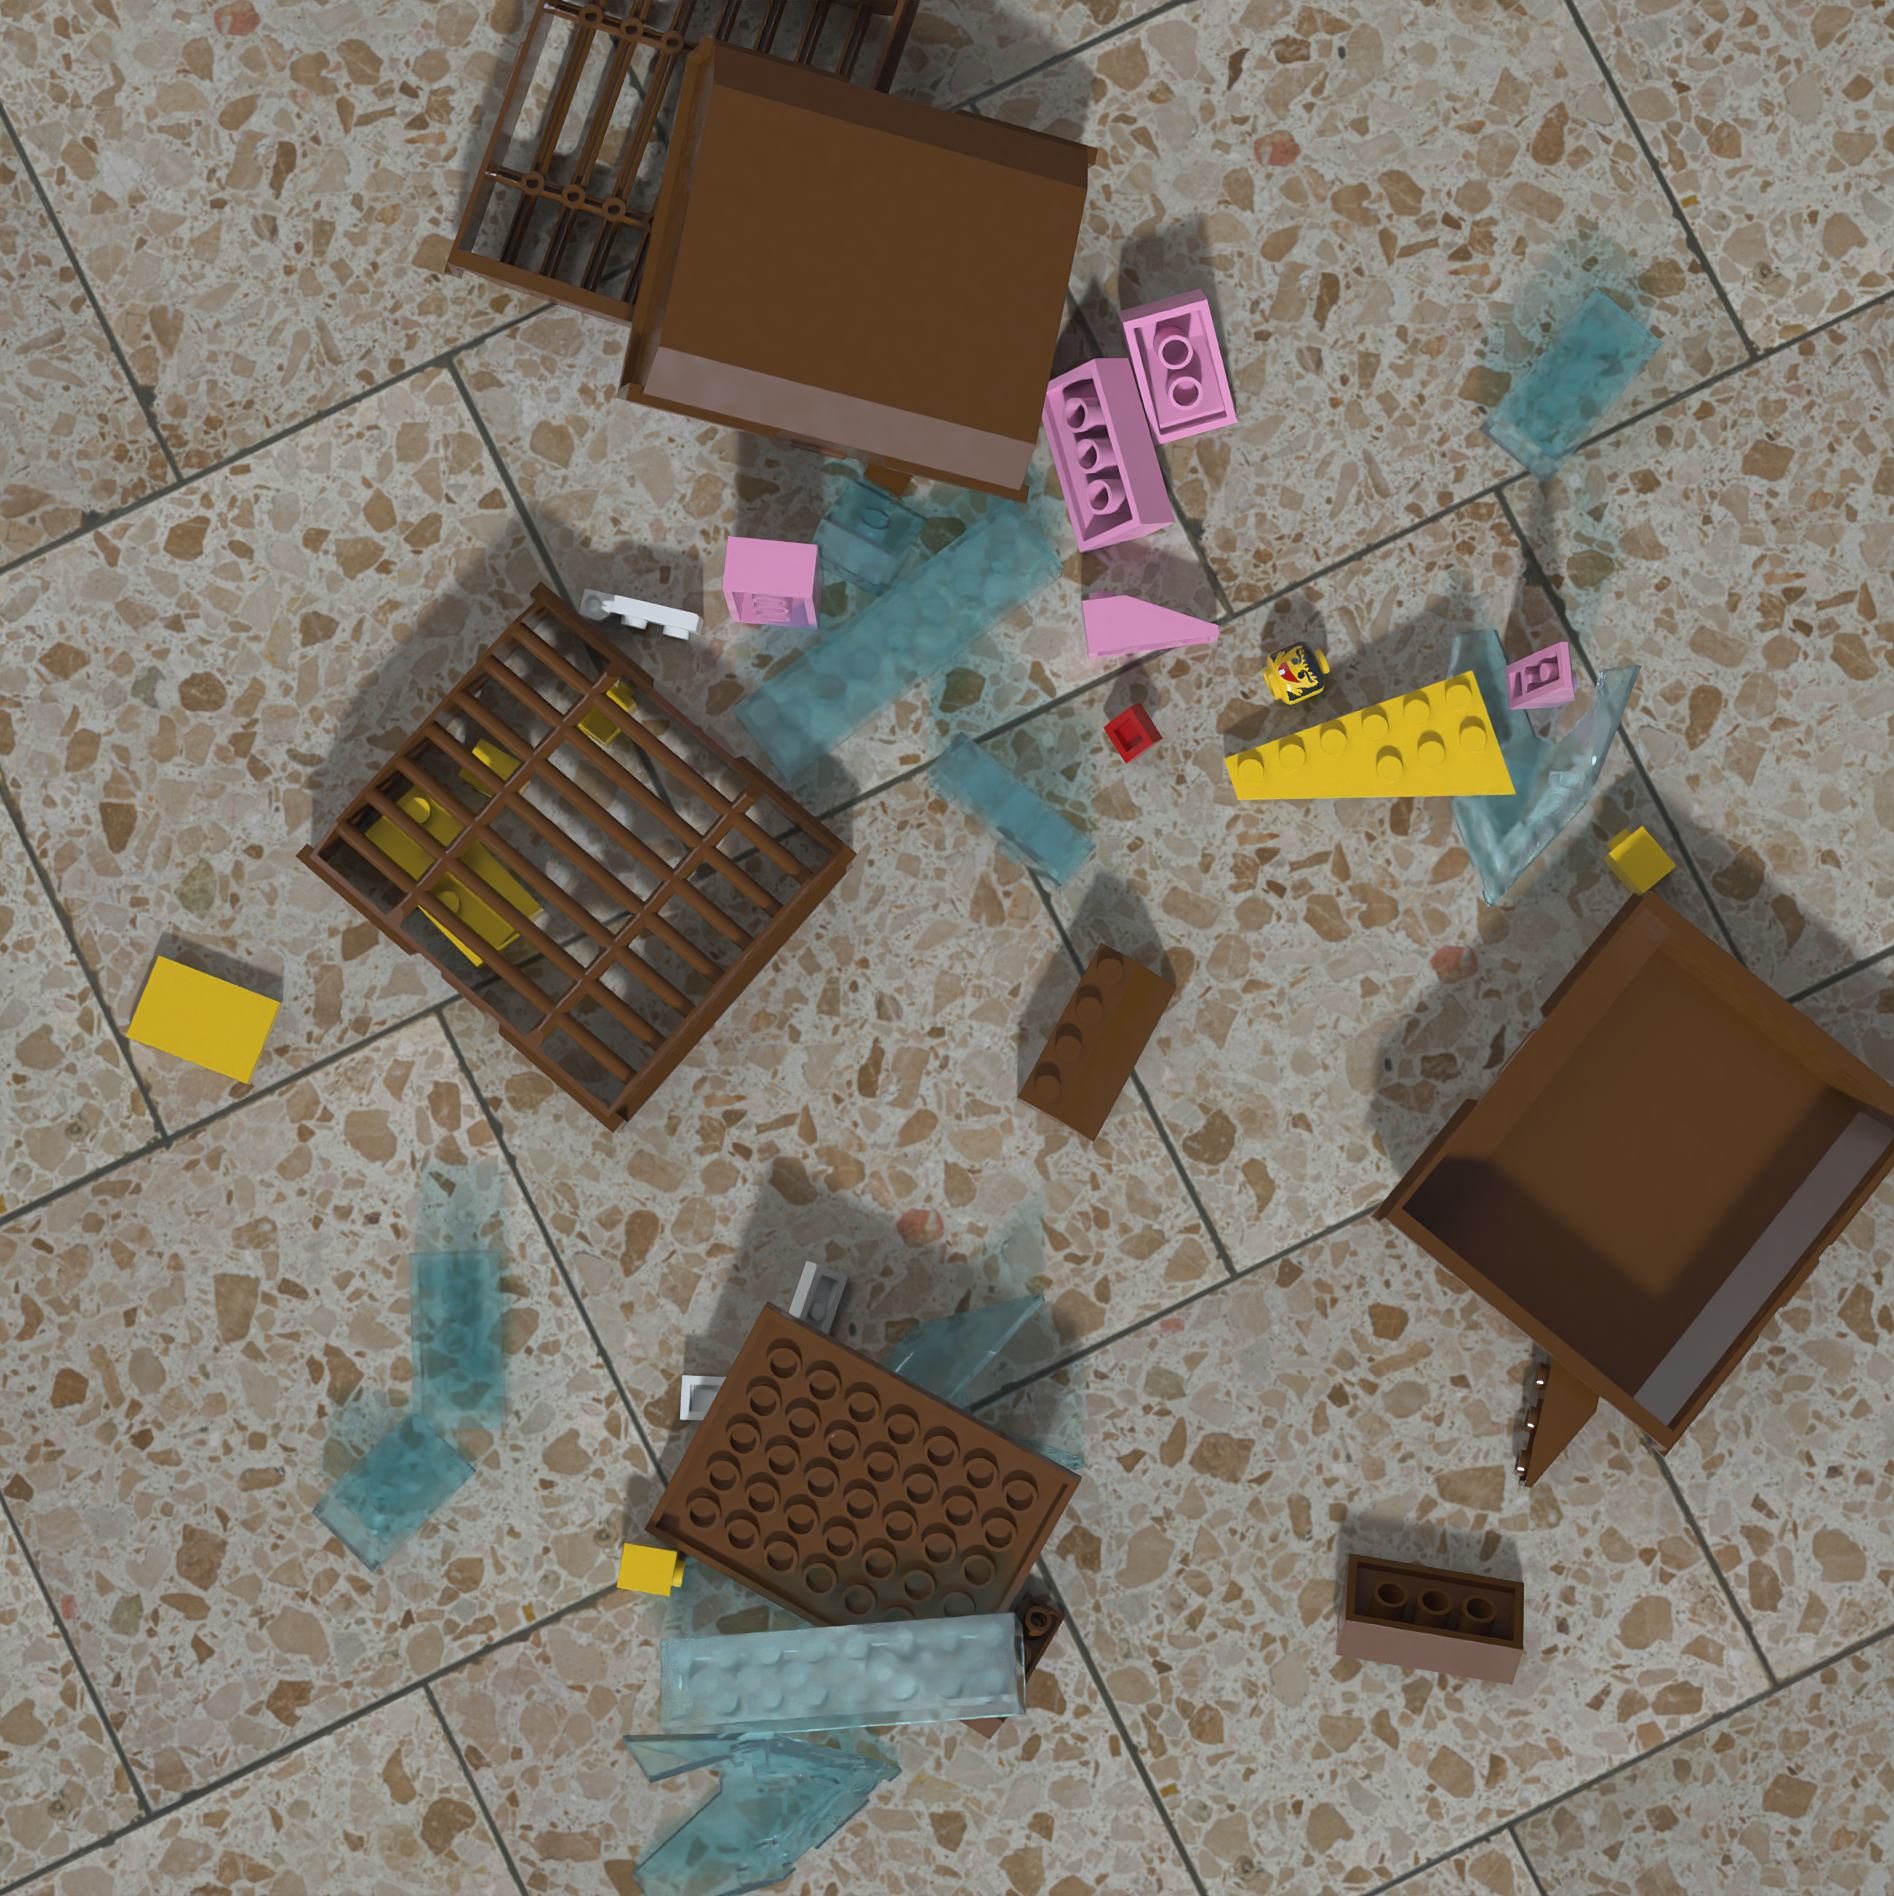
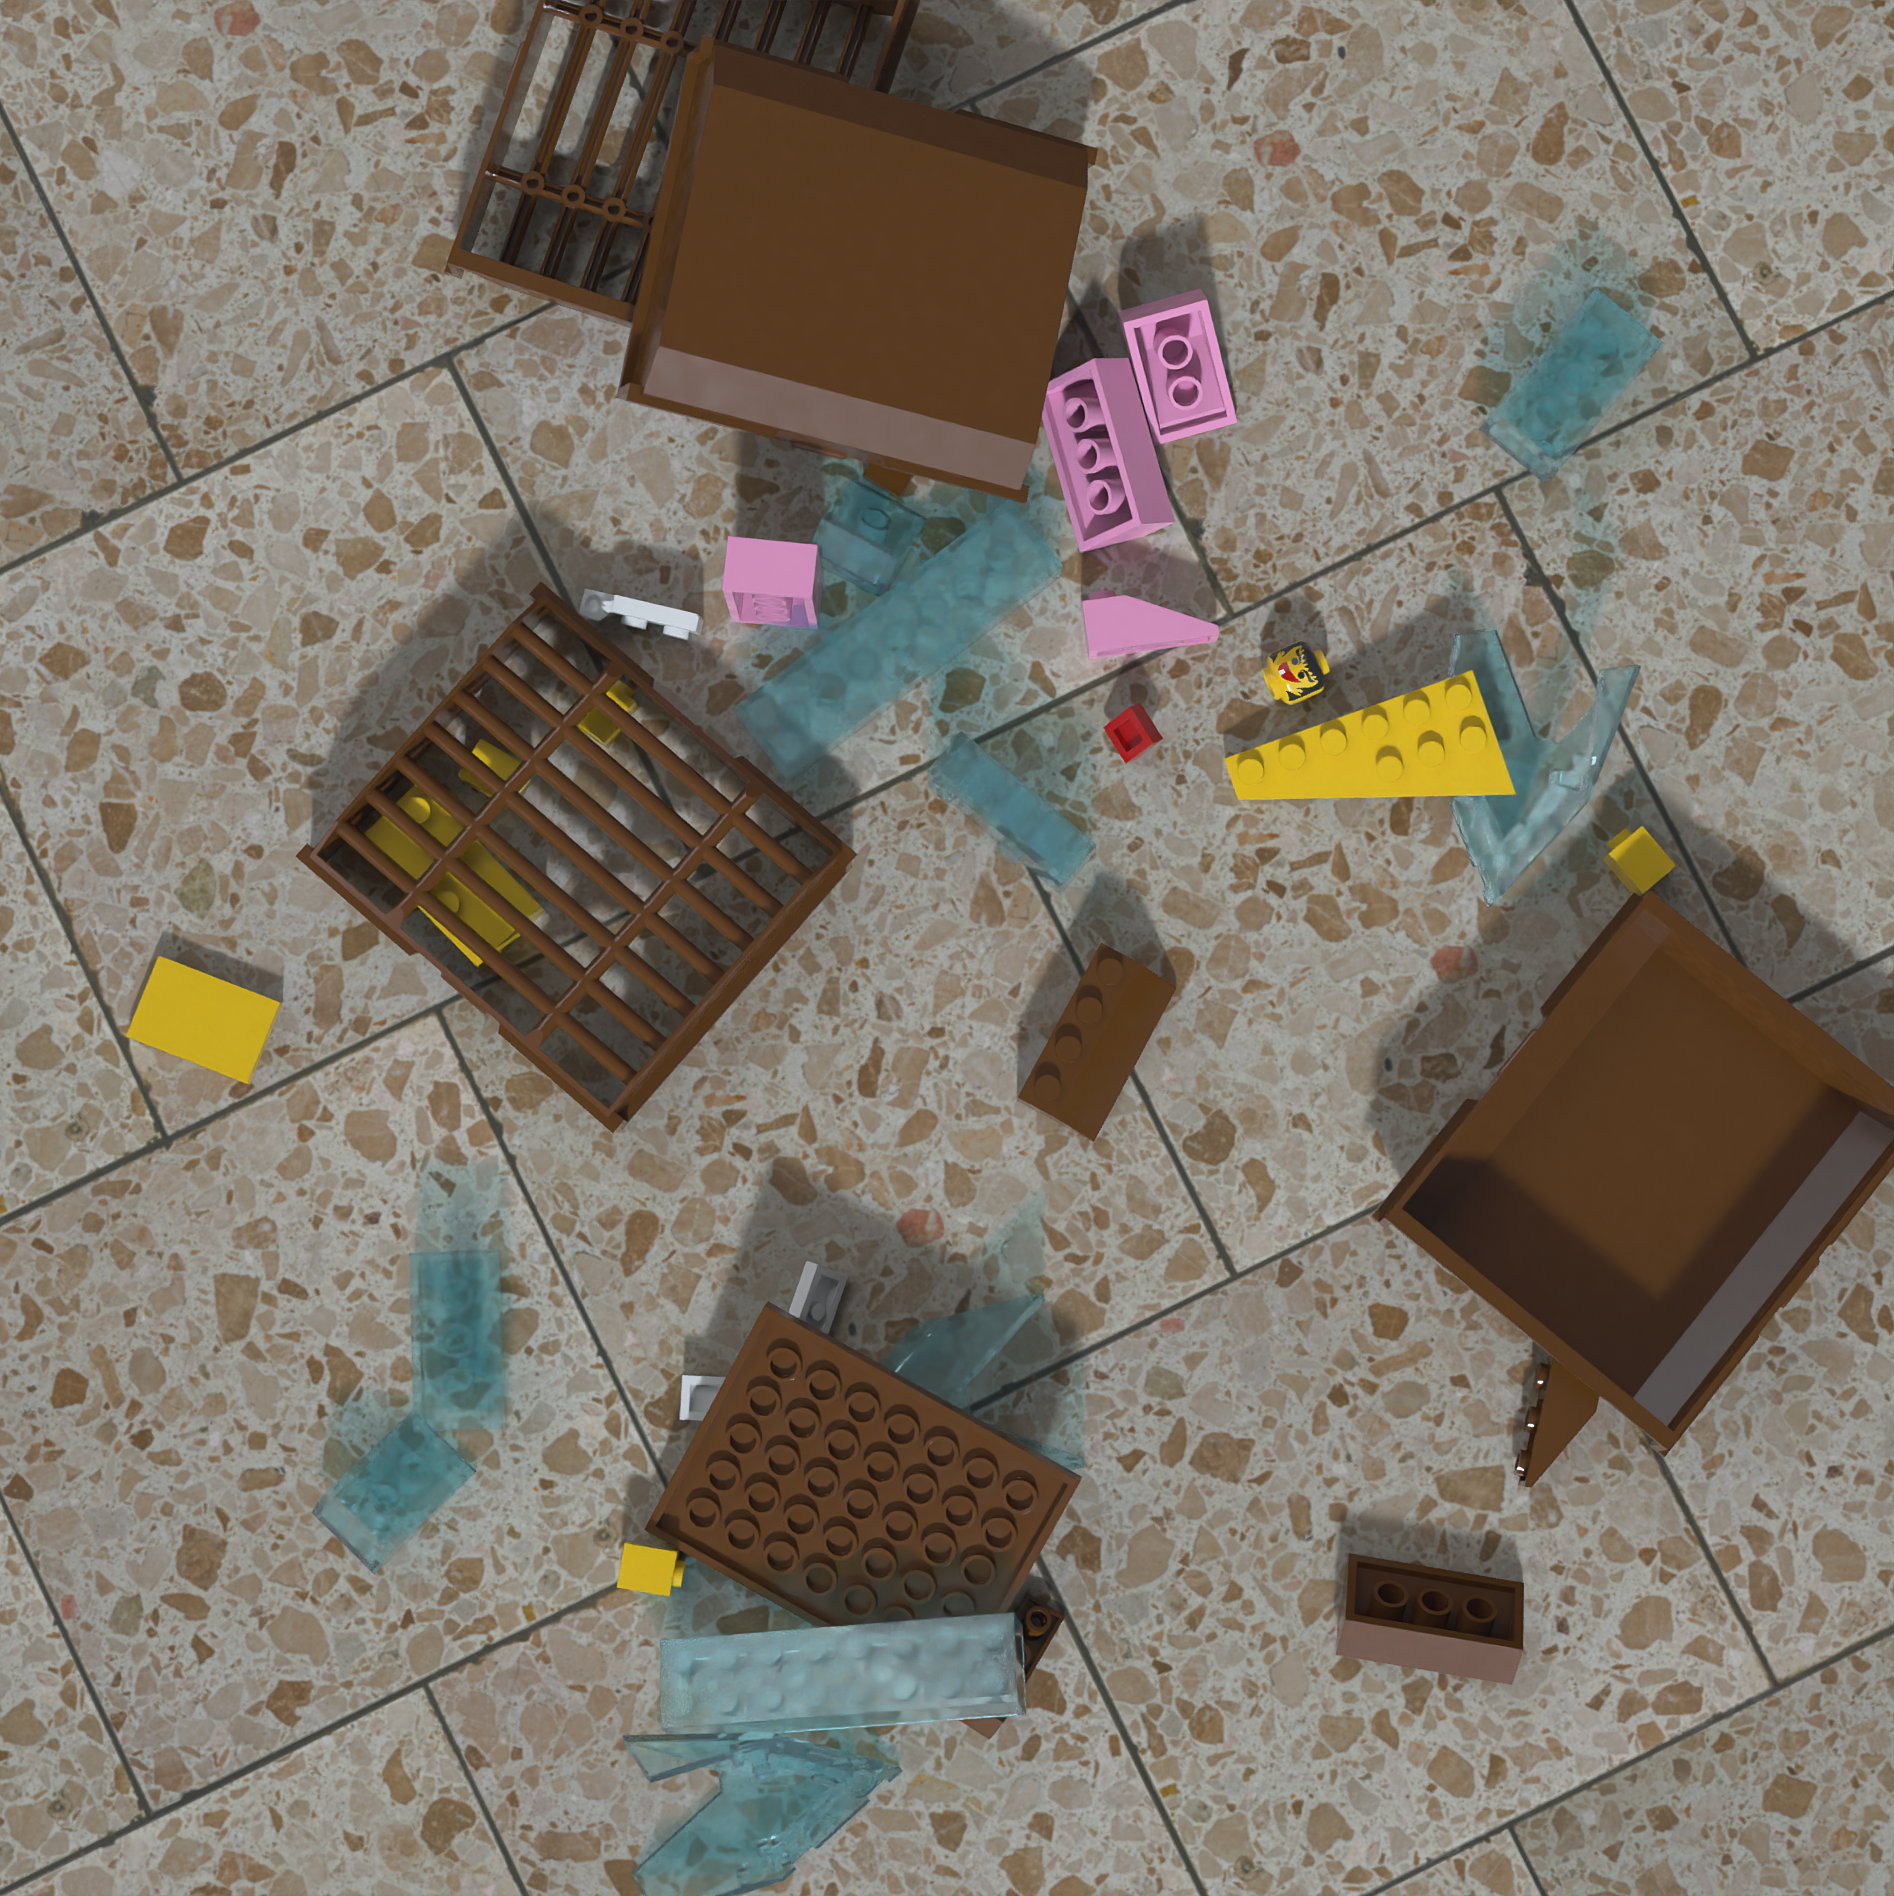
(1542, 679): bright pink slope -> none

